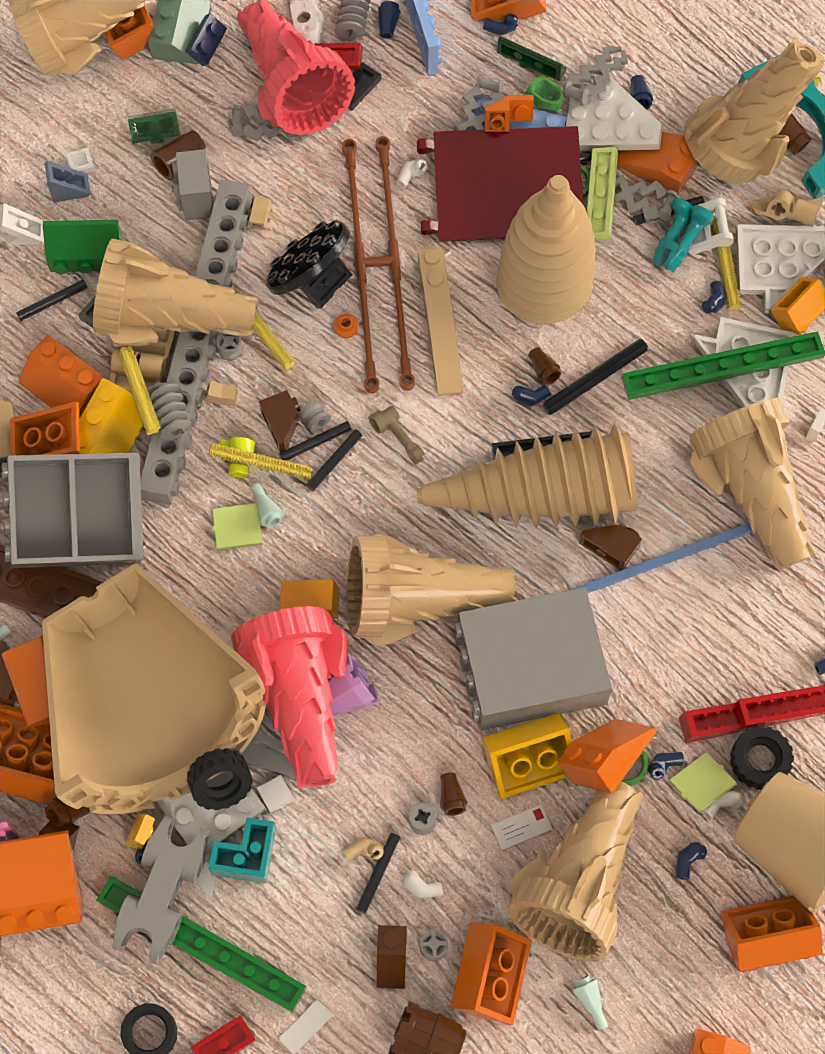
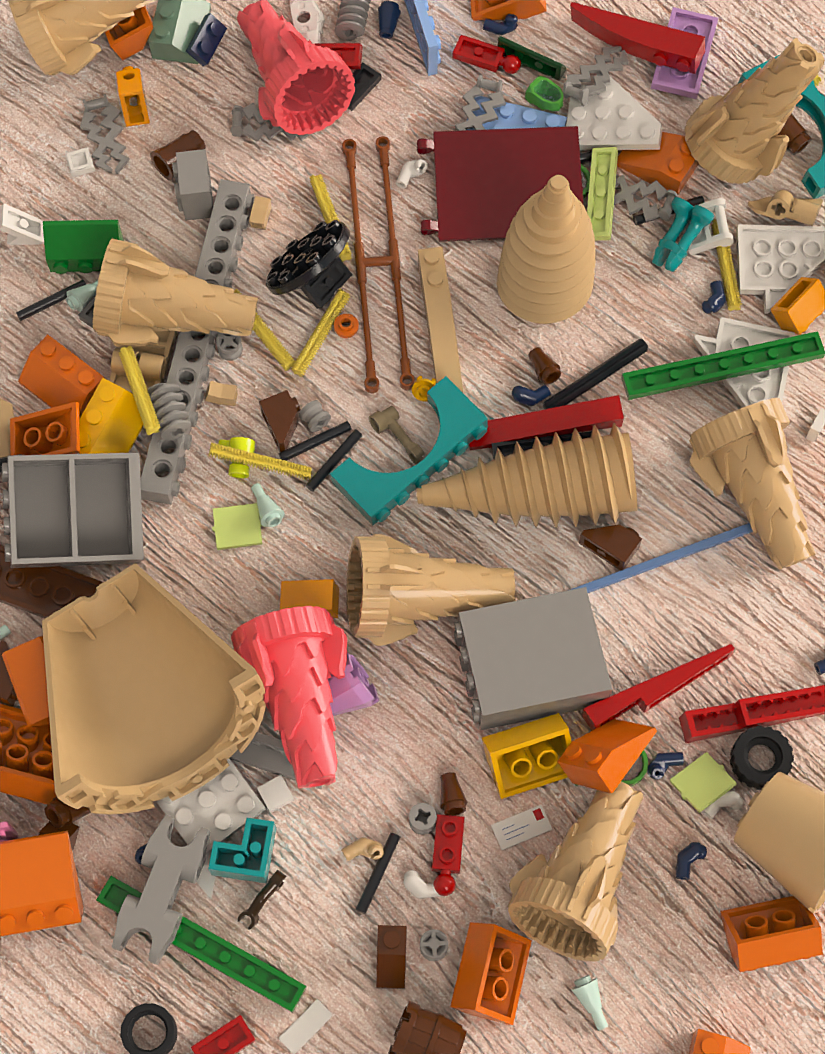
(66, 182): sand blue slope -> none
(81, 296): none -> light aqua cone
(111, 114): none -> light grey piece
(129, 86): none -> light orange torso
(140, 831): yellow slope -> none
(154, 126): clear green brick -> none
(215, 762): black tyre -> none
(273, 885): none -> dark brown arm
(320, 332): none -> light yellow axle
(327, 208): none -> light yellow axle
(378, 493): none -> teal arch
(421, 388): none -> yellow plate
(447, 852): none -> red plate
(485, 55): none -> red plate
(508, 109): orange slope -> none
(546, 422): none -> red slope
(640, 91): dark blue cone -> none
(642, 38): none -> red slope
(654, 690): none -> red slope
(686, 83): none -> lavender plate

